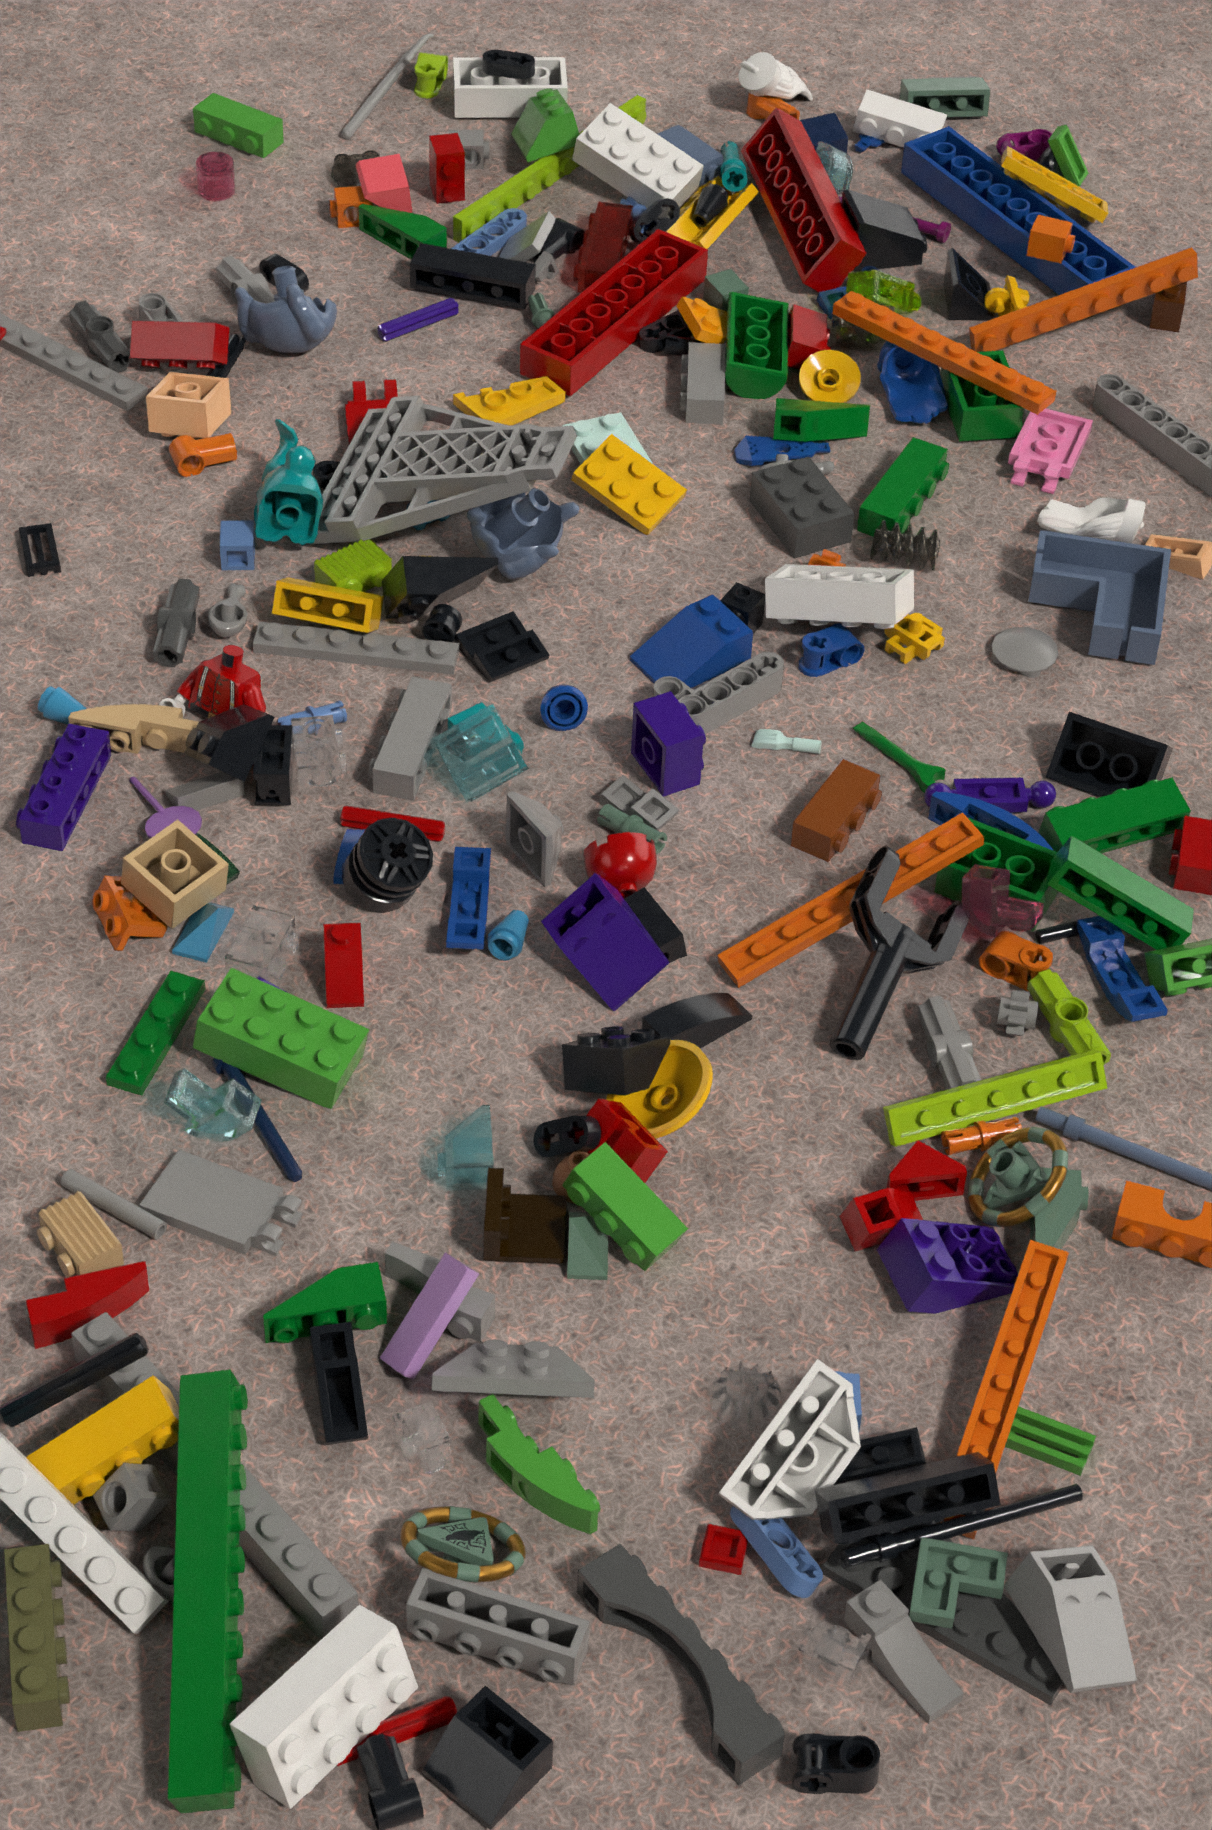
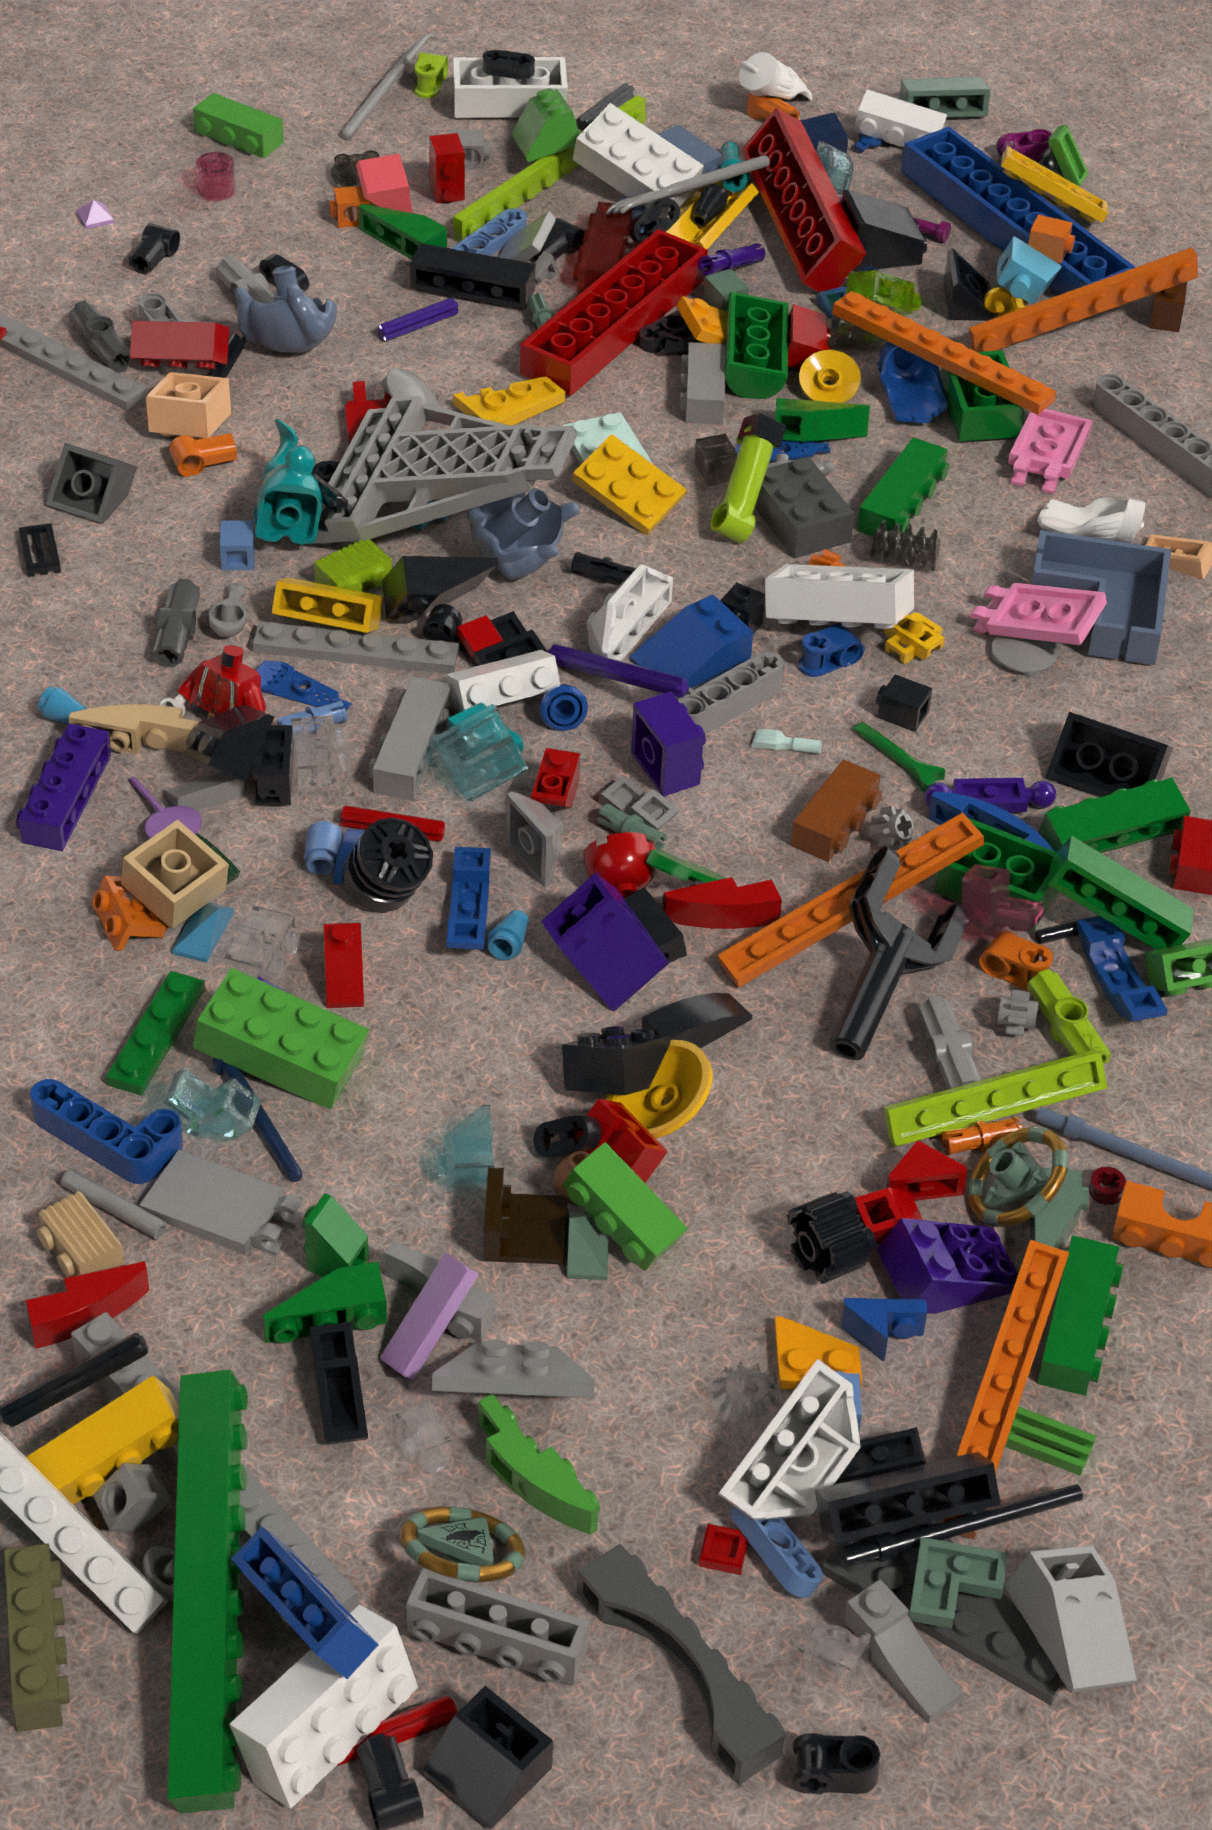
(89, 483): none -> dark grey slope
(94, 214): none -> lavender slope
(126, 1150): none -> blue beam
(155, 244): none -> black piece
(284, 681): none -> blue piece
(305, 1602): none -> blue brick
(322, 847): none -> medium blue brick
(331, 497): none -> black axle
(332, 1238): none -> green slope
(405, 383): none -> light grey dish
(478, 634): none -> red tile
(504, 680): none -> white brick
(557, 778): none -> red slope
(603, 569): none -> black pin
(617, 98): none -> black axle
(619, 670): none -> dark purple axle
(629, 612): none -> white wedge
(680, 868): none -> green tile
(691, 184): none -> light grey piece
(715, 458): none -> clear smoke brick
(724, 905): none -> red slope
(729, 259): none -> dark purple pin
(735, 514): none -> lime piece
(800, 1348): none -> light orange wing
(830, 1236): none -> black brick
(875, 1319): none -> blue slope
(891, 827): none -> light grey gear
(904, 702): none -> black brick
(1025, 270): none -> medium azure torso
(1039, 612): none -> bright pink tile
(1079, 1315): none -> green brick
(1107, 1176): none -> dark red bush

